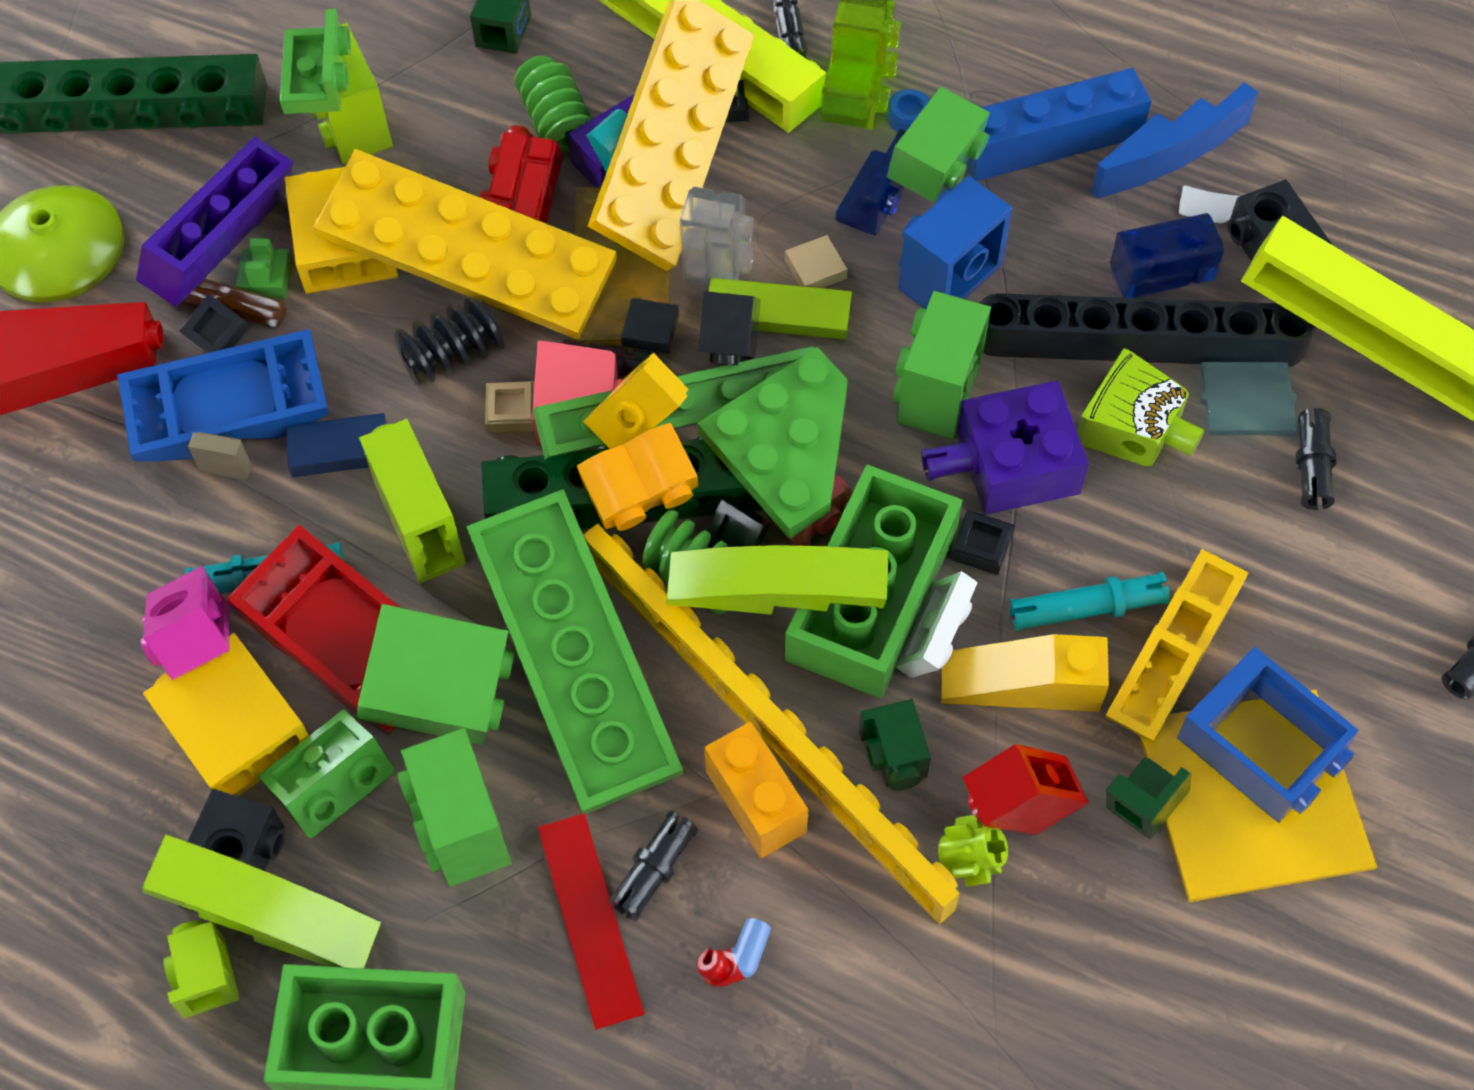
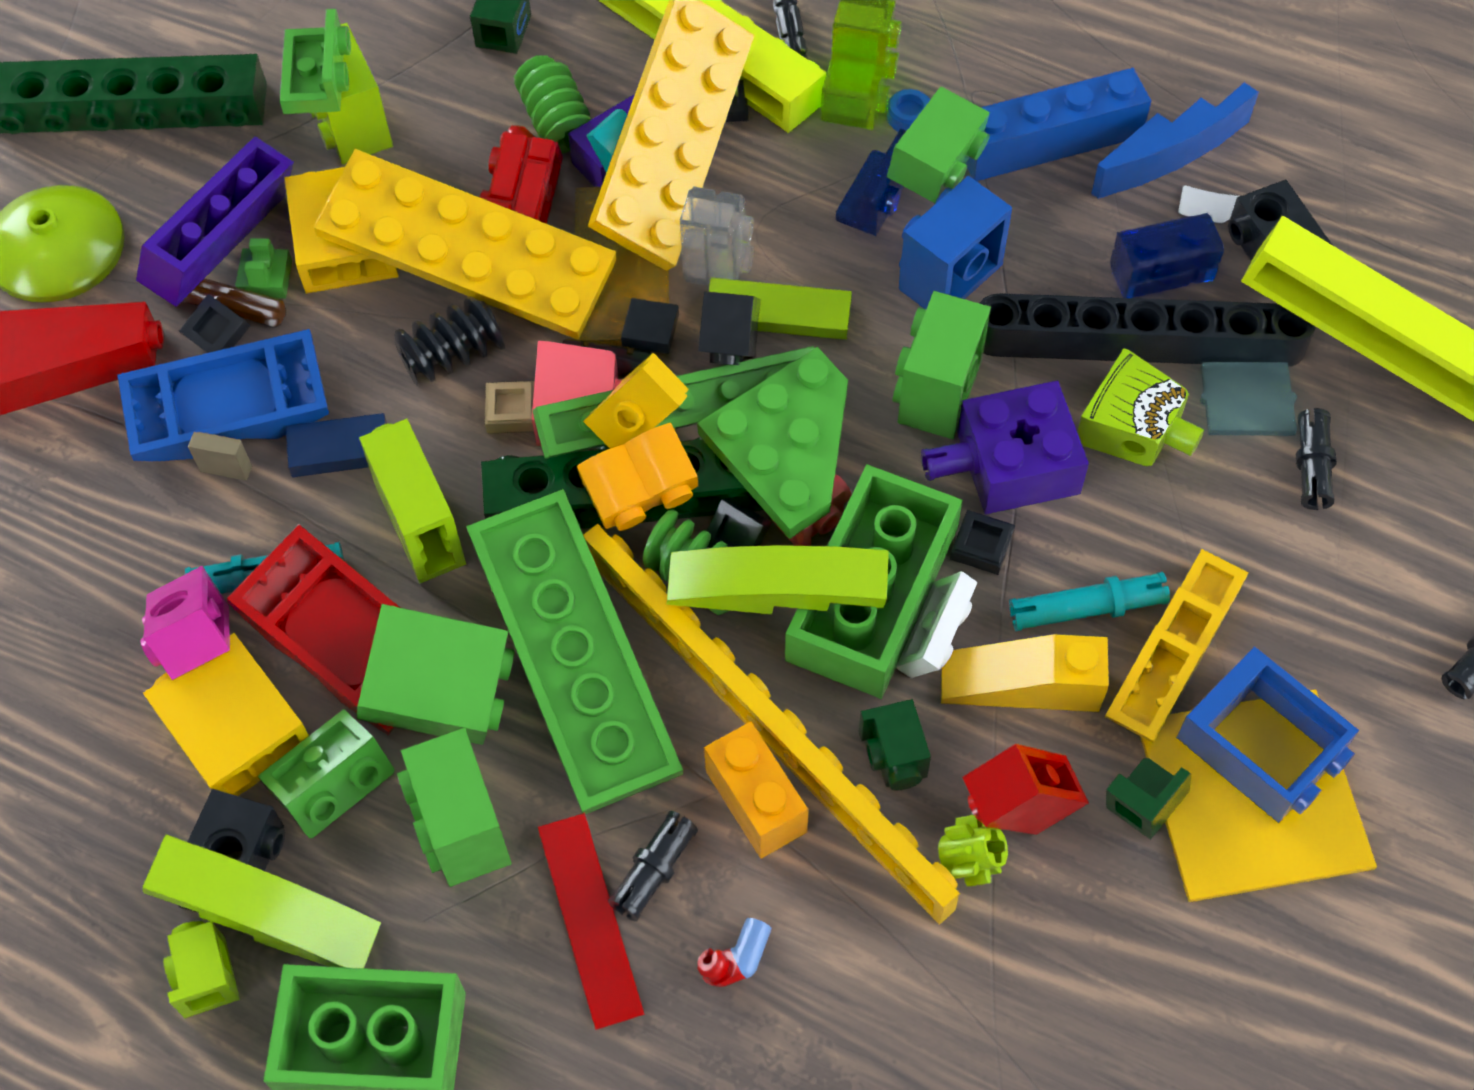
(816, 263): tan tile -> none

